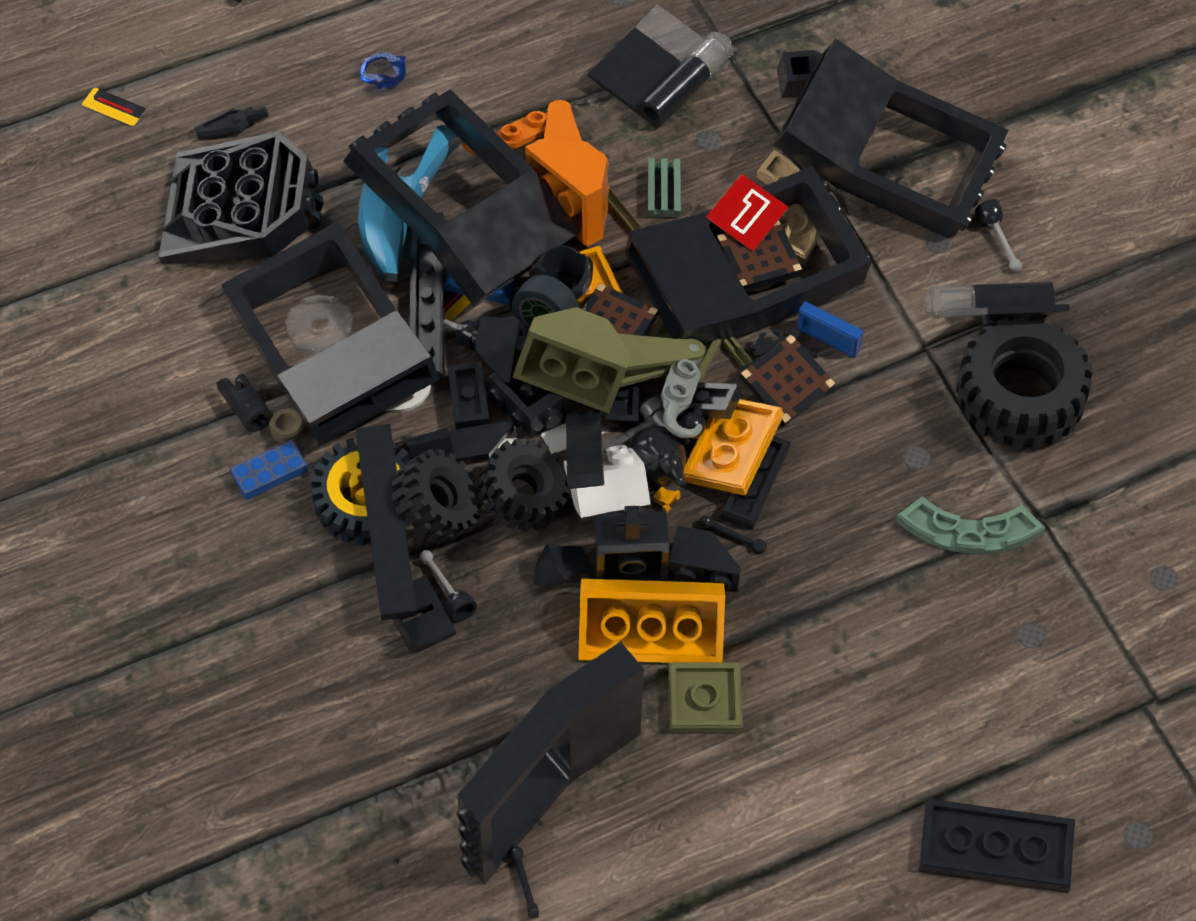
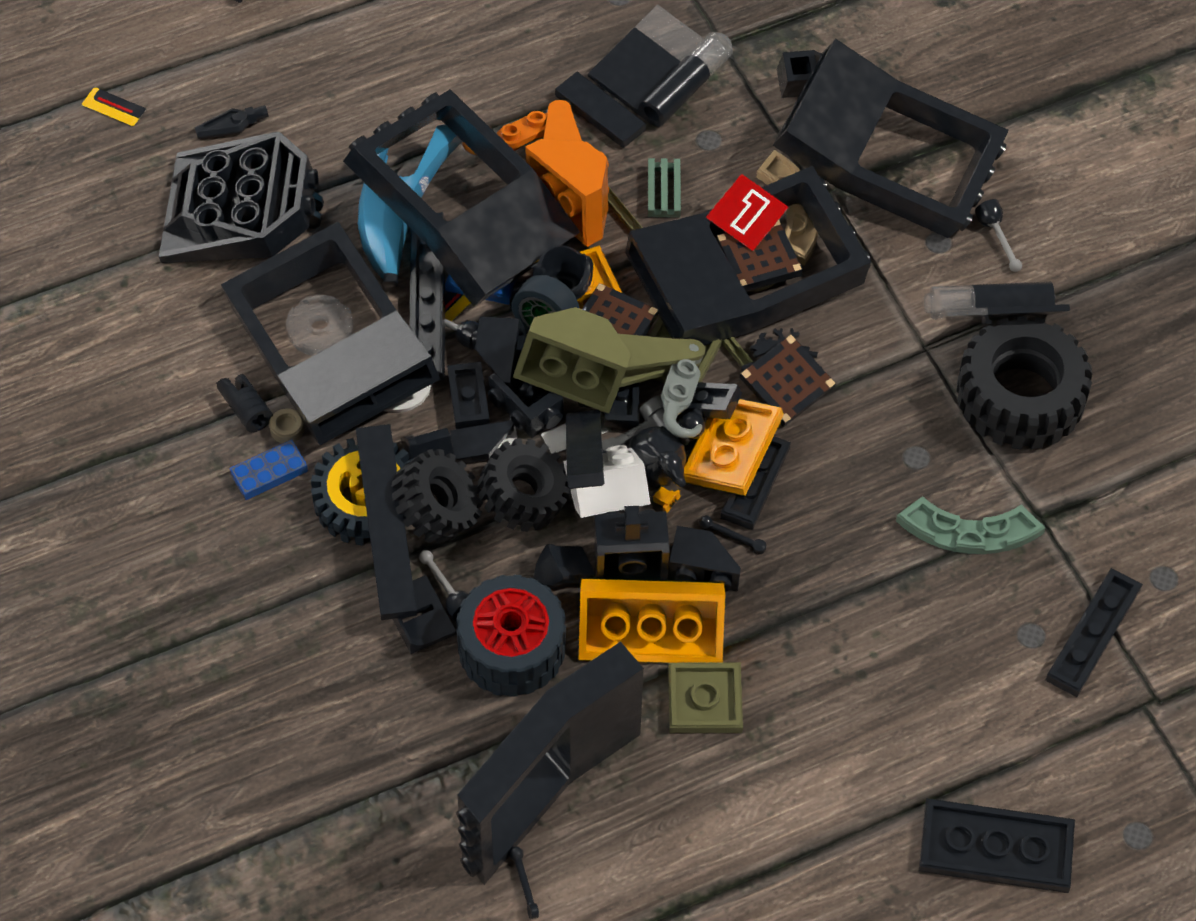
(382, 80): clear blue piece -> none
(511, 635): none -> black wheel
(600, 109): none -> black tile
(829, 329): blue tile -> none
(1093, 632): none -> black tile

